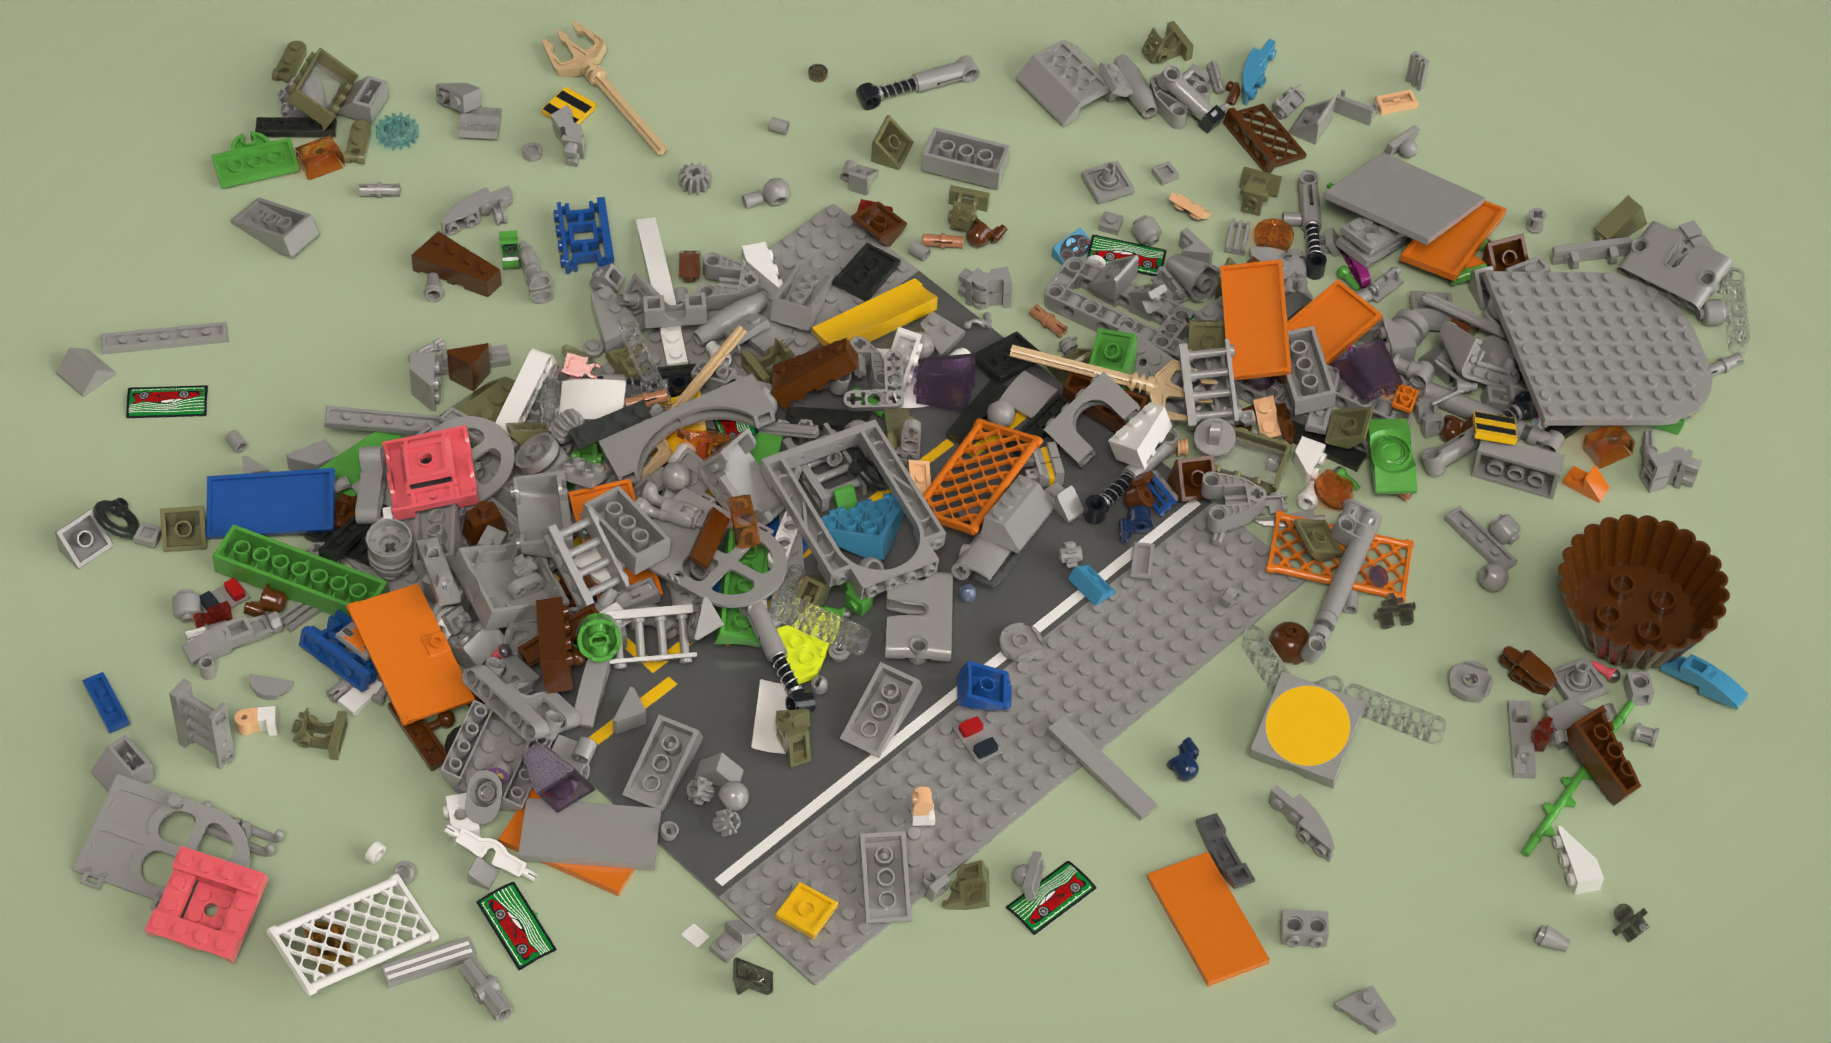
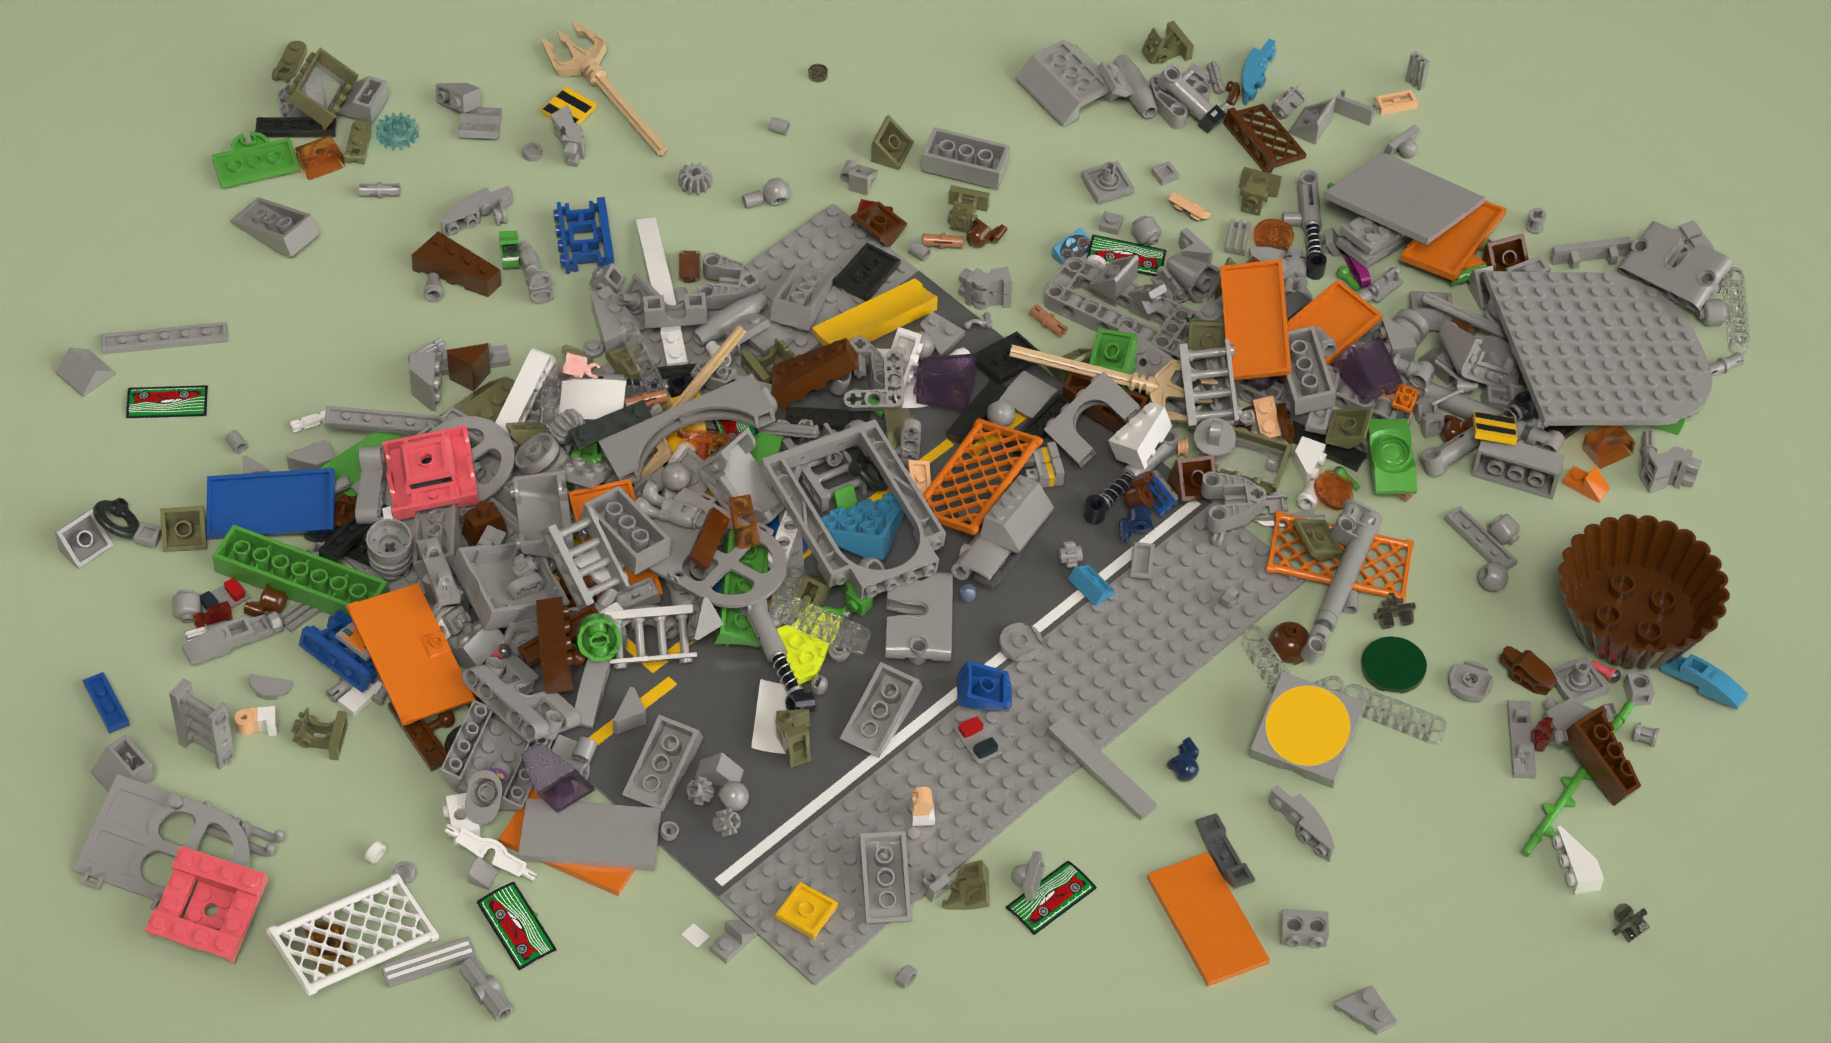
(207, 668): light grey hinge -> none
(307, 421): none -> white axle
(751, 976): clear smoke slope -> none
(759, 260): white slope -> none
(906, 976): none -> light grey tile
(962, 69): piece -> none
(1065, 501): light grey slope -> none
(1068, 345): light grey plate -> none
(1327, 343): none -> light grey cone
(1378, 576): tile -> none
(1393, 664): none -> dark green tile
(1550, 938): light grey cone -> none
(1621, 221): olive slope -> none

